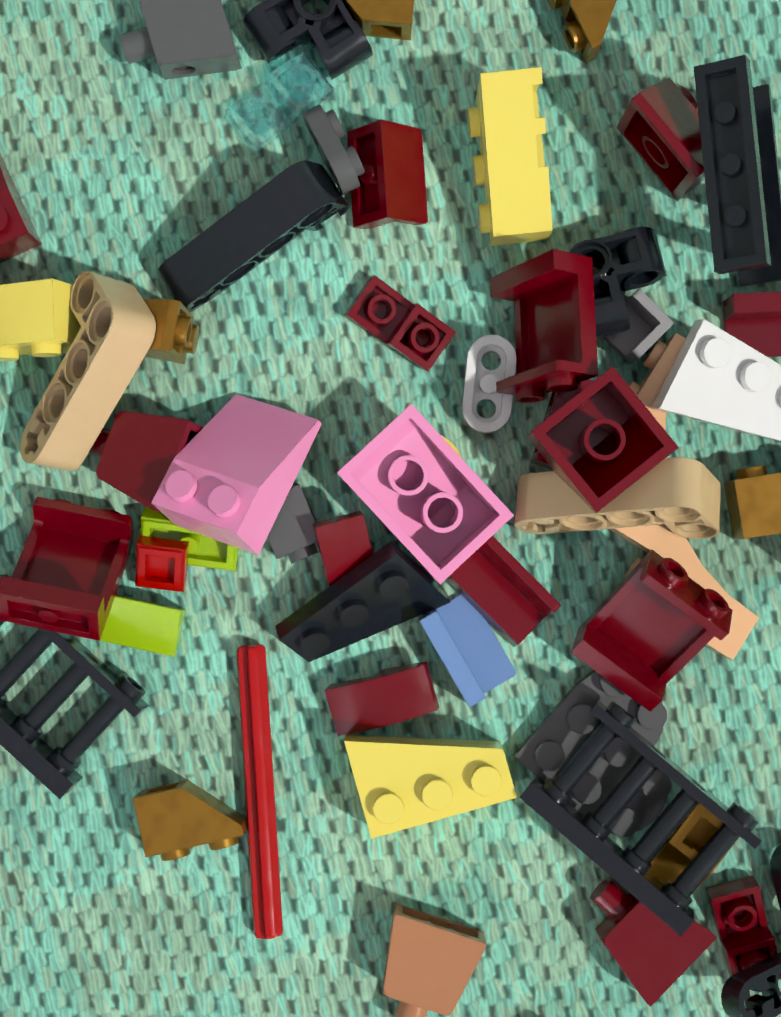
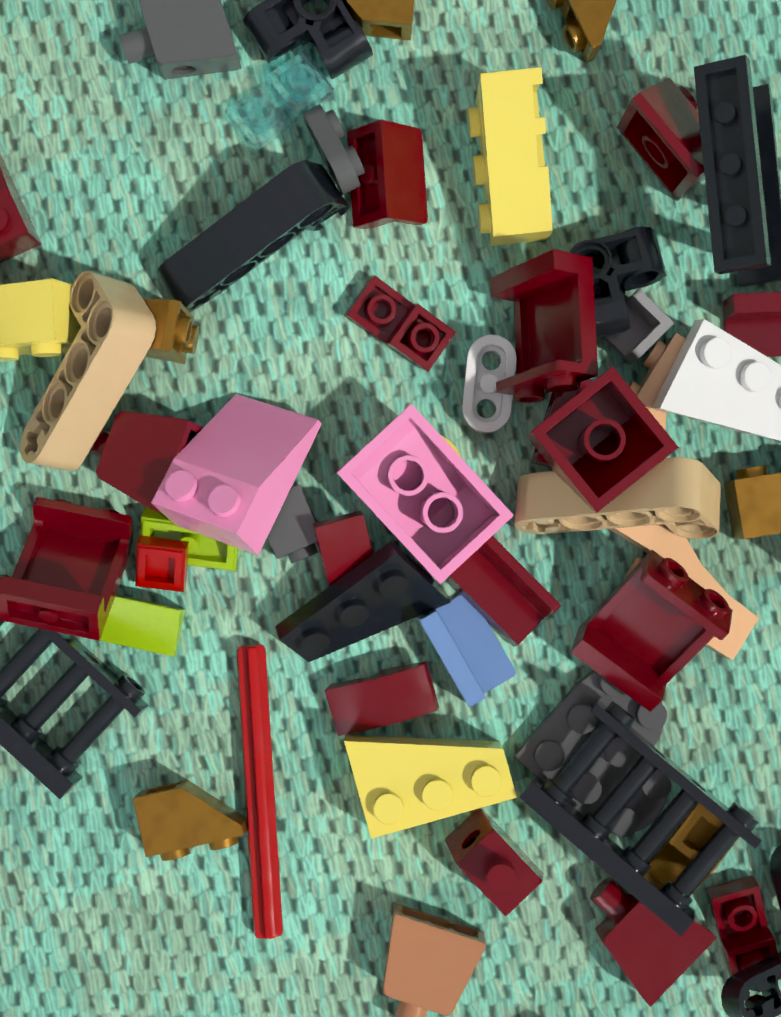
(493, 861): none -> dark red torso

